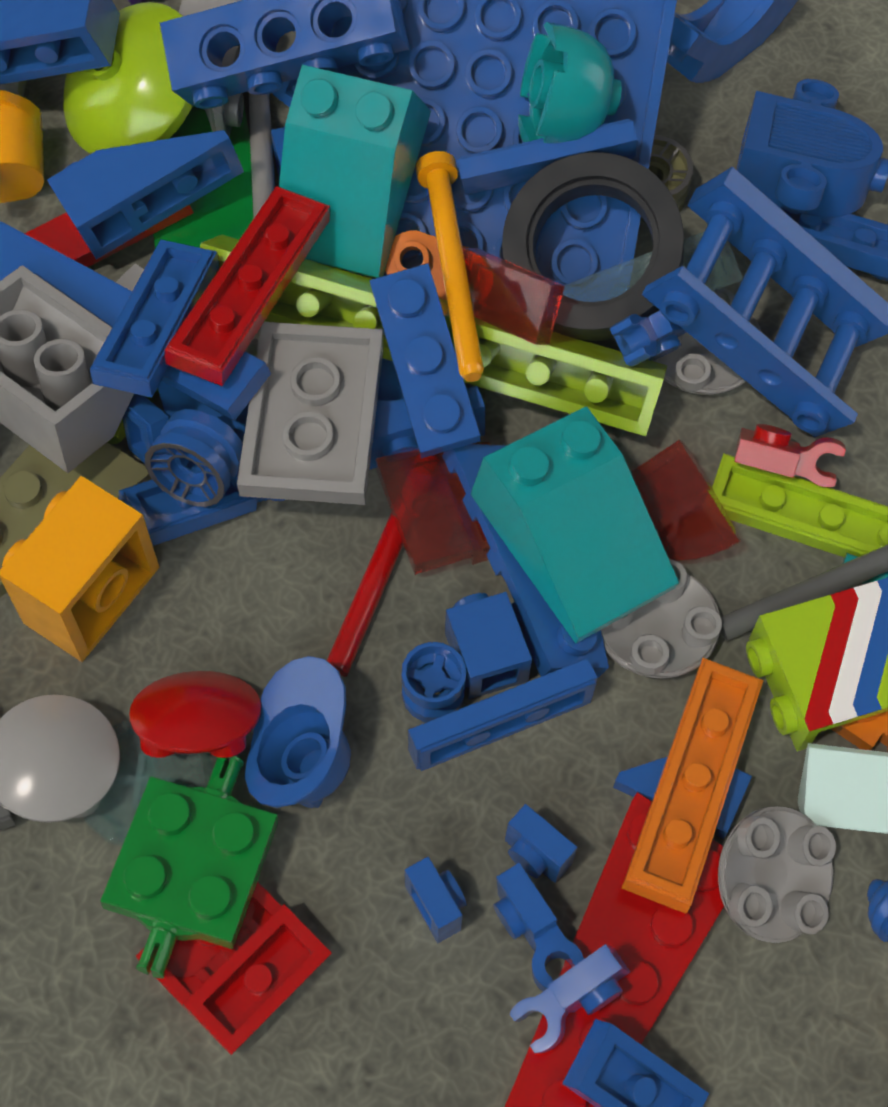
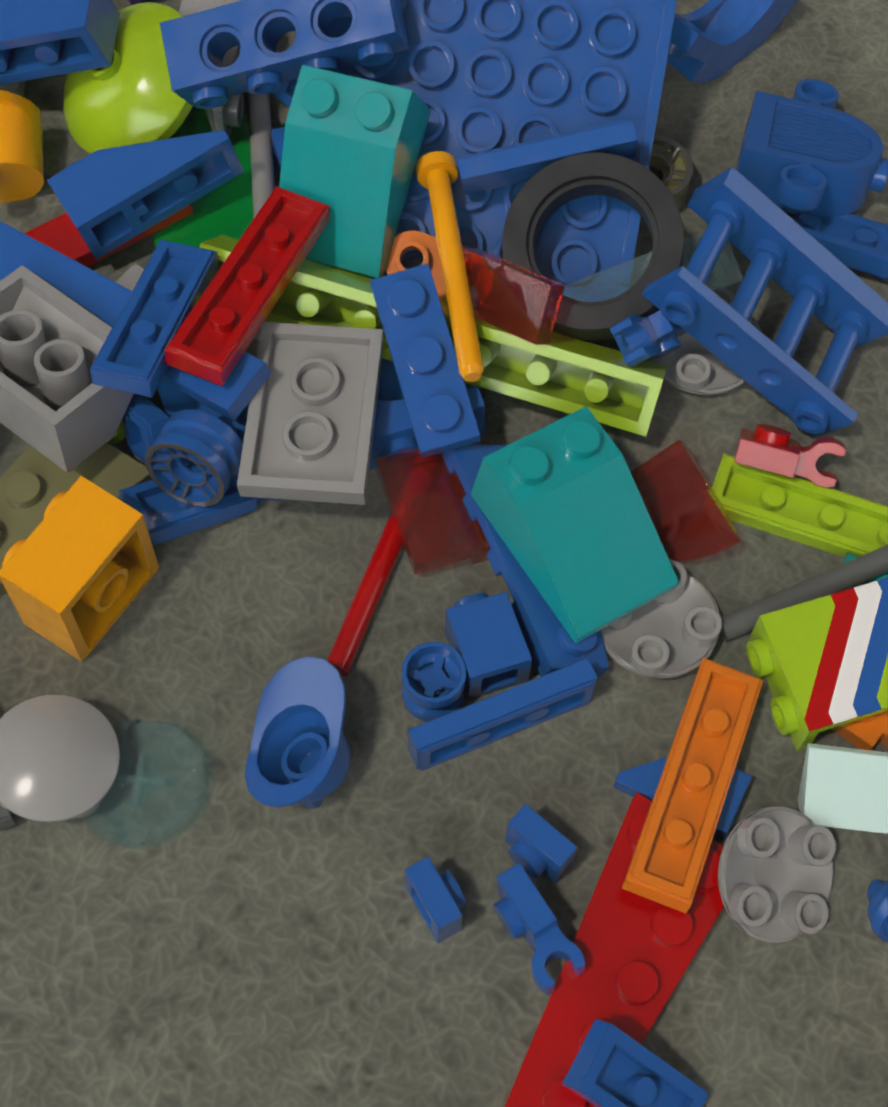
(190, 864): green plate -> none
(195, 714): red dish -> none
(243, 986): red slope -> none
(567, 85): teal cylinder -> none
(587, 984): plate -> none

